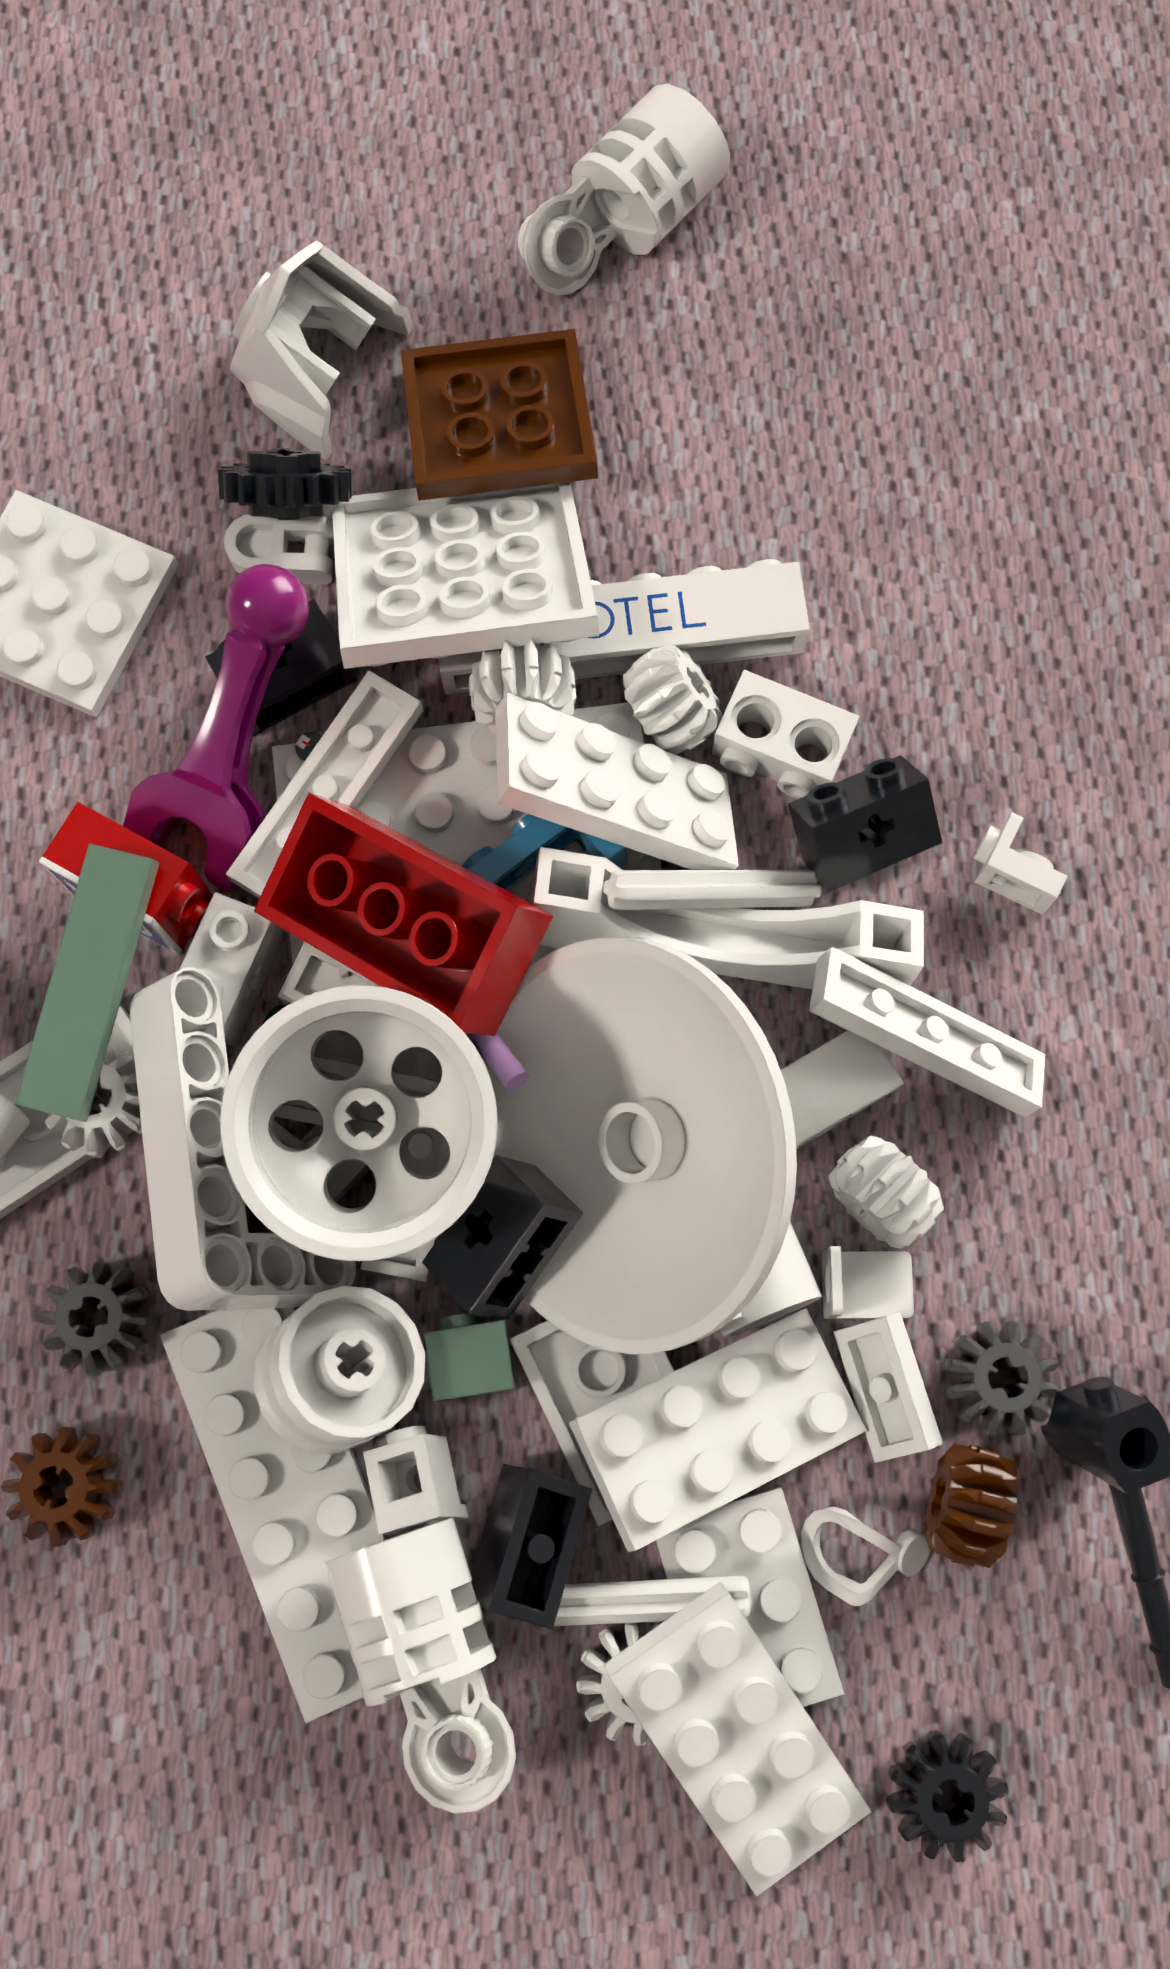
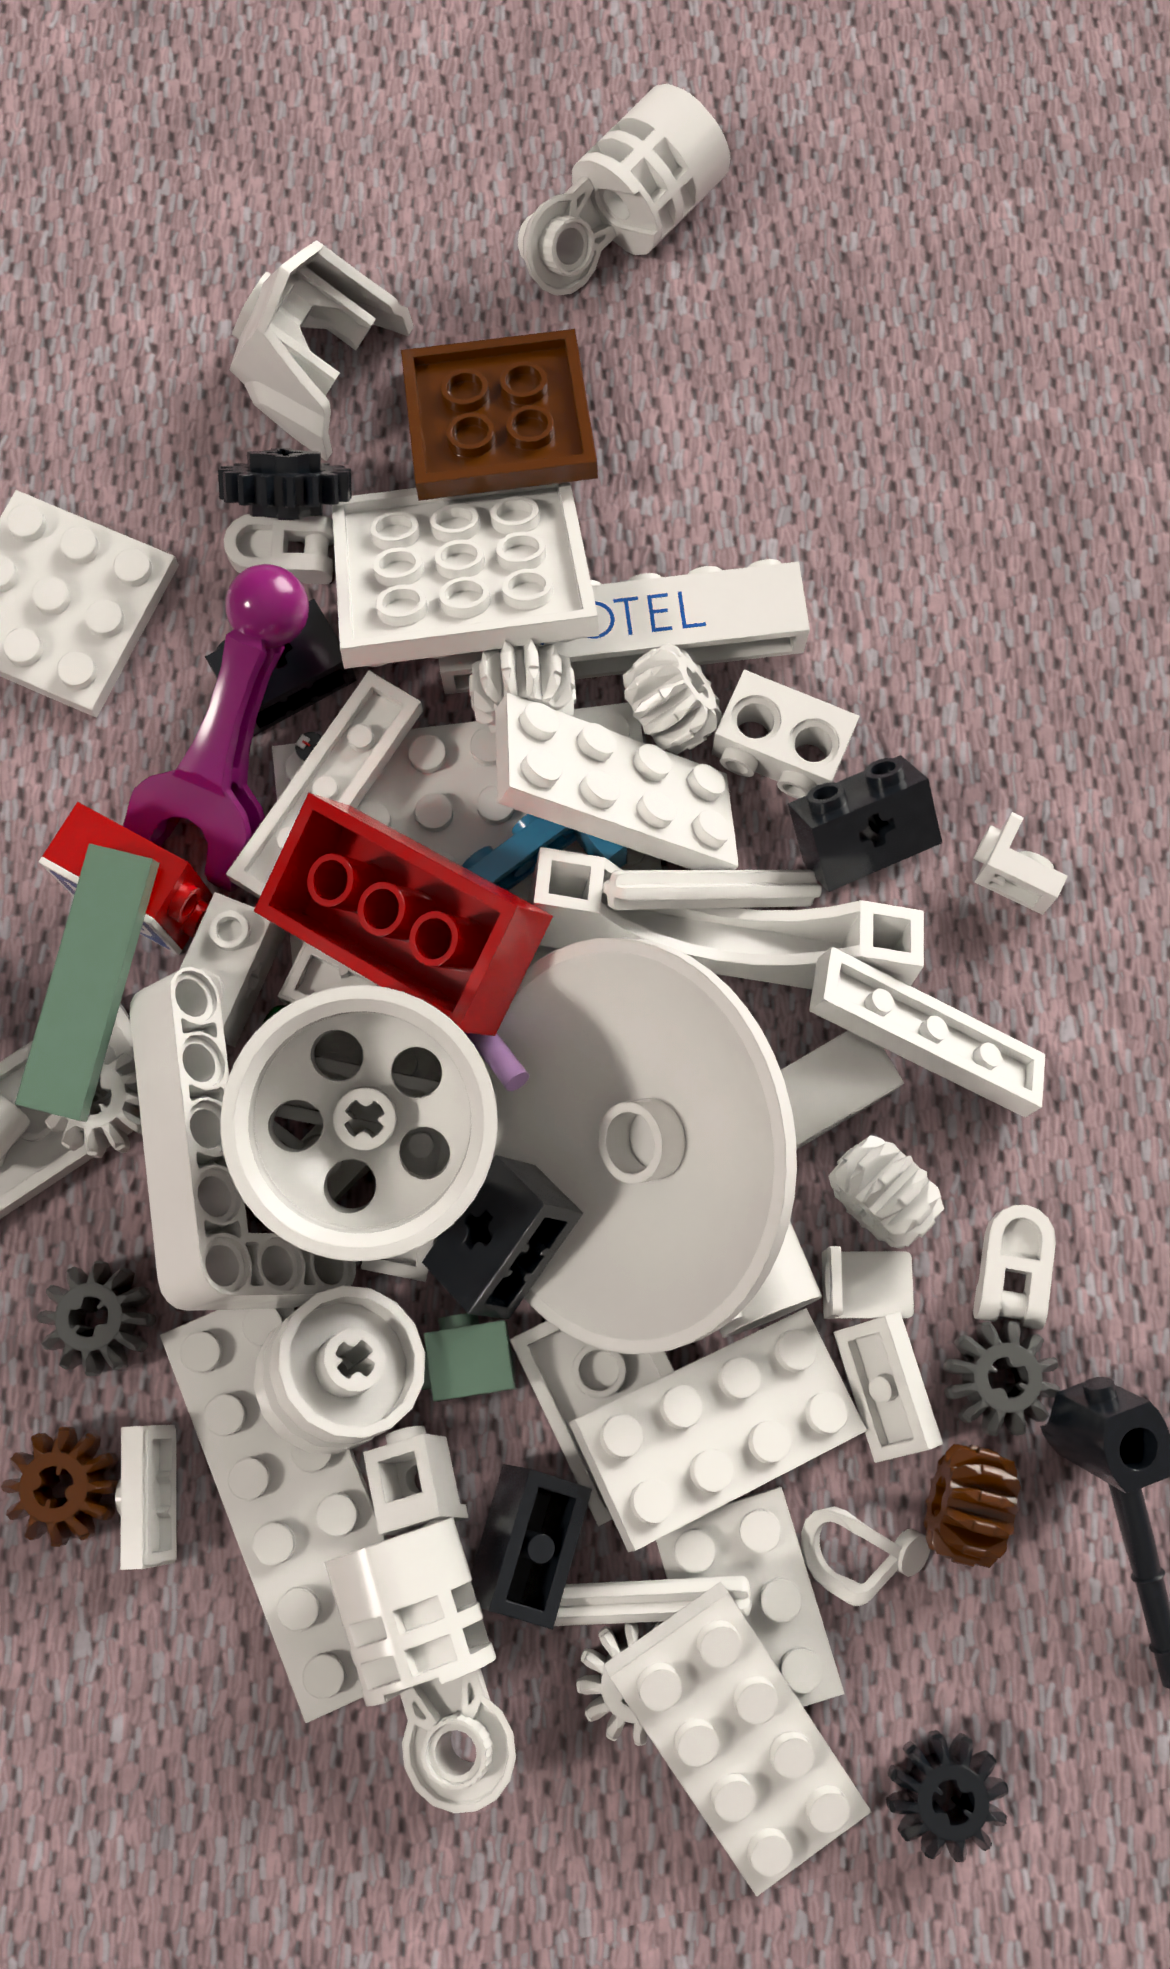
(147, 1496): none -> white plate
(1022, 1243): none -> white plate

